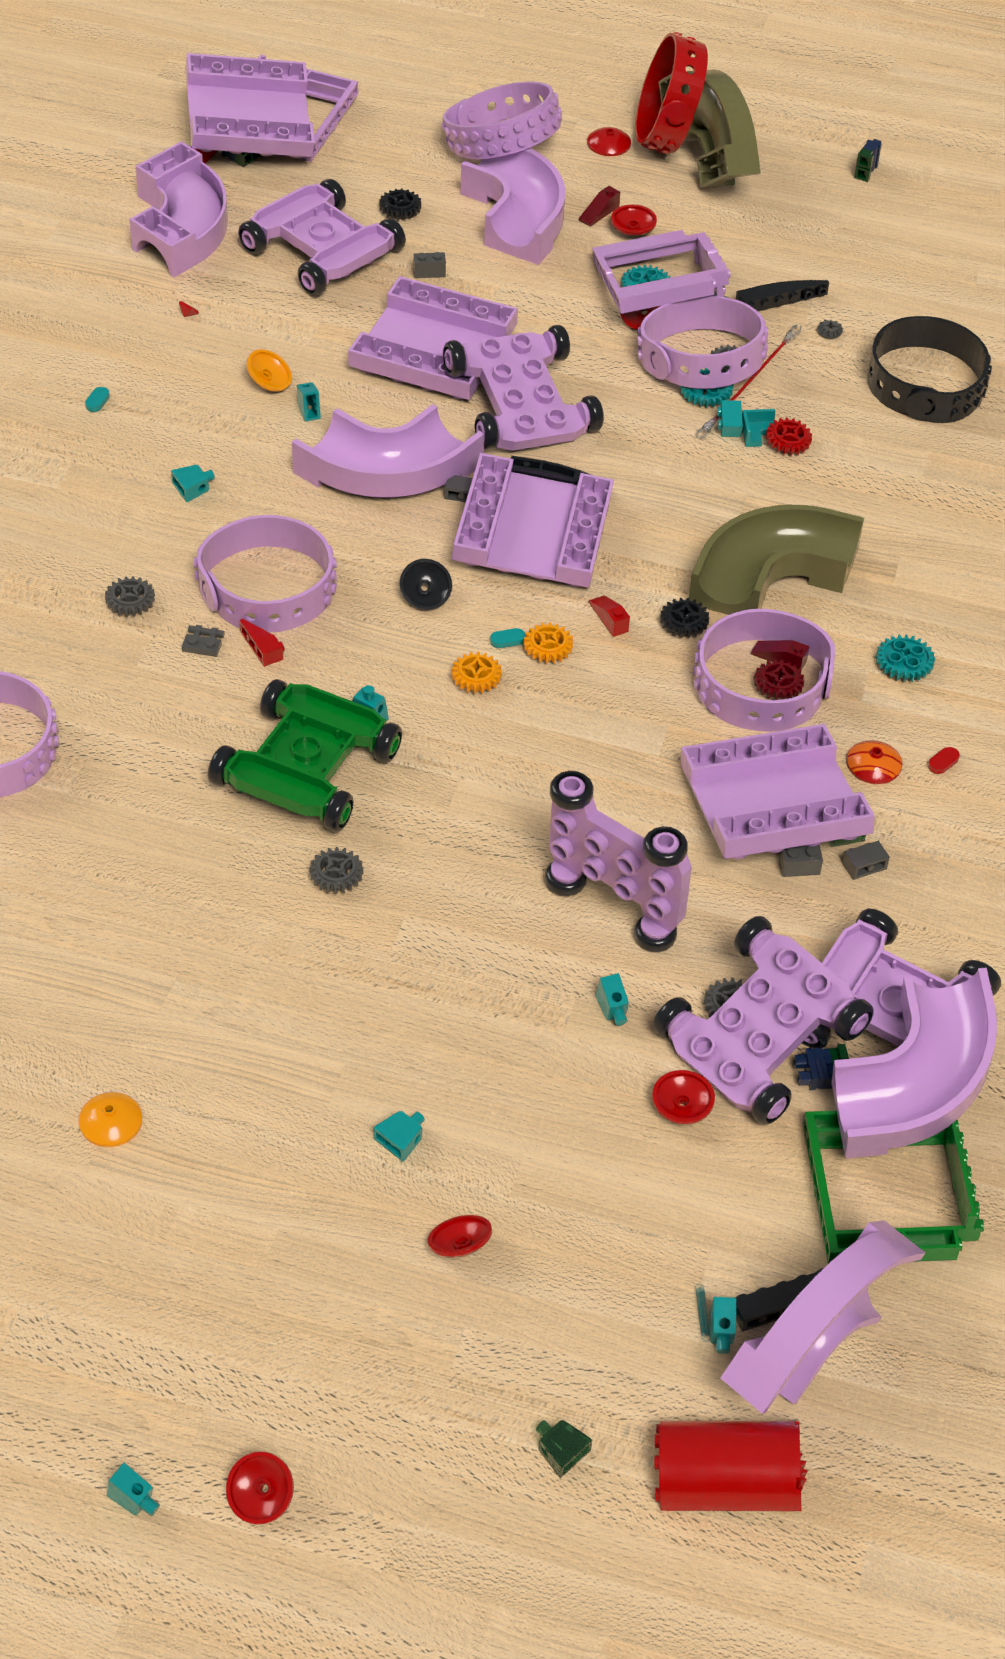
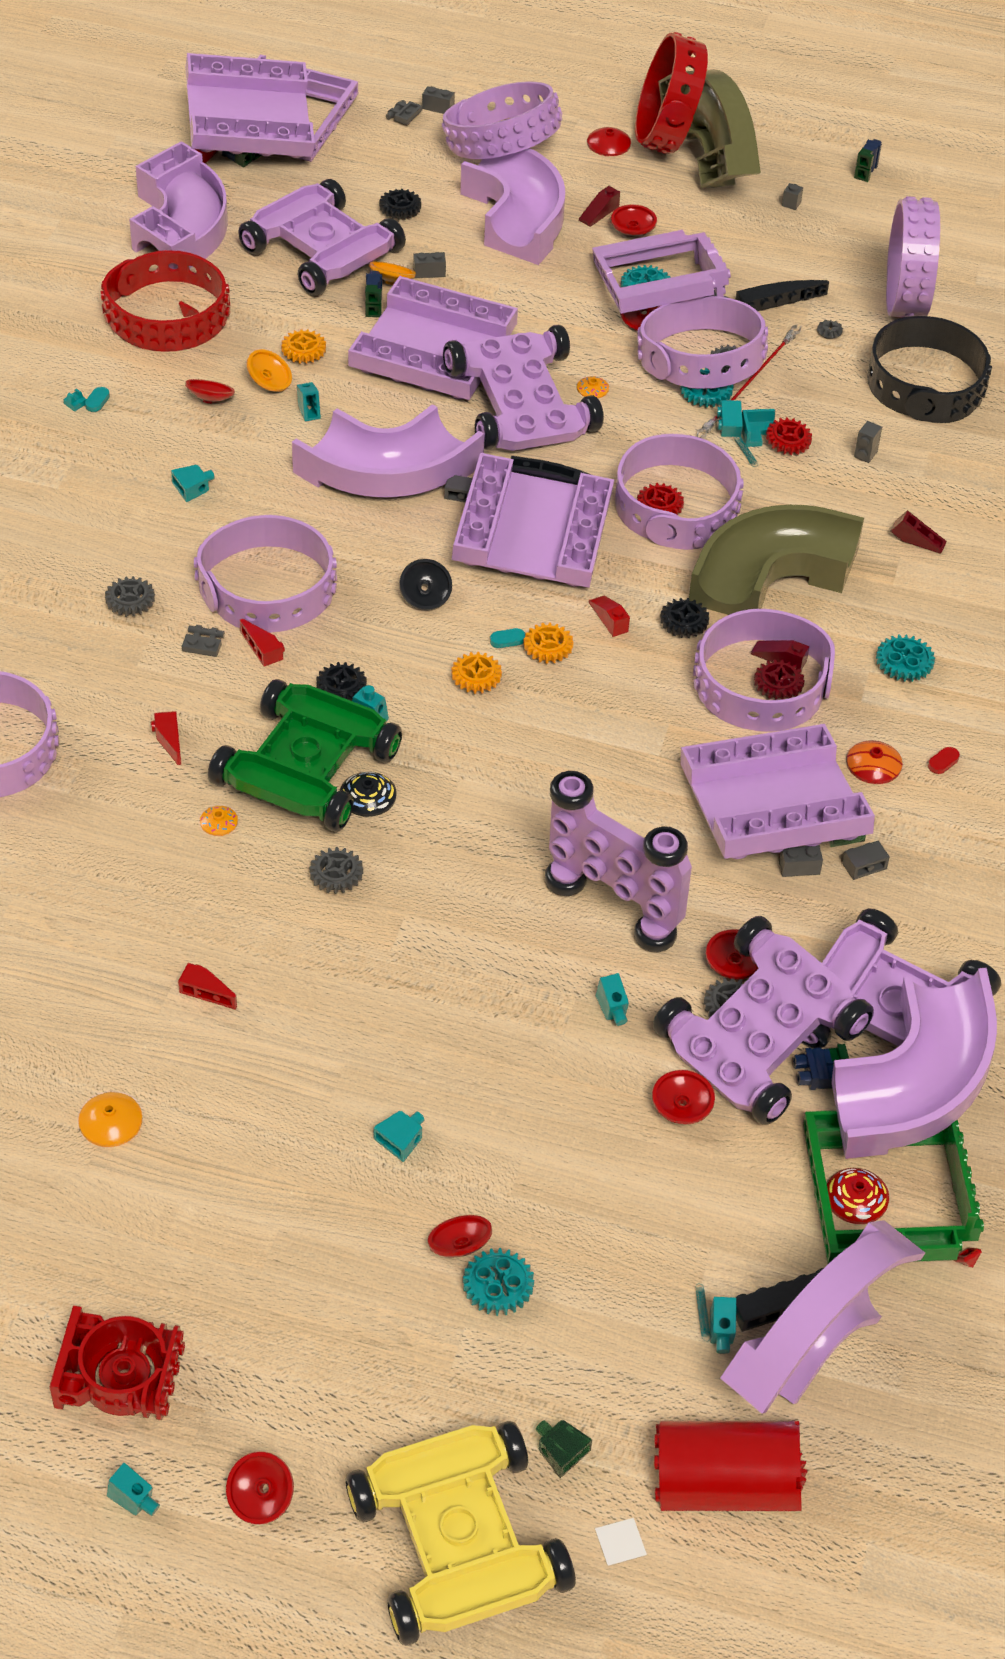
(75, 400): none -> teal tile
(94, 1340): none -> red brick
(165, 334): none -> red piece
(167, 733): none -> red slope
(204, 985): none -> red slope
(209, 390): none -> red dish
(218, 820): none -> light orange dish
(303, 346): none -> light orange gear
(341, 680): none -> black gear
(371, 793): none -> black dish
(373, 294): none -> dark green hips
(391, 272): none -> light orange dish
(404, 112): none -> dark grey plate
(437, 99): none -> dark grey brick
(459, 1529): none -> light yellow piece
(515, 1274): none -> teal gear
(593, 386): none -> light orange dish
(620, 1541): none -> white sticker
(662, 498): none -> red gear
(664, 526): none -> lavender piece
(725, 959): none -> red dish
(748, 451): none -> teal piece
(792, 196): none -> dark grey brick
(856, 1204): none -> red dish
(868, 441): none -> dark grey brick
(913, 257): none -> lavender piece
(915, 532): none -> dark red slope
(968, 1256): none -> red slope

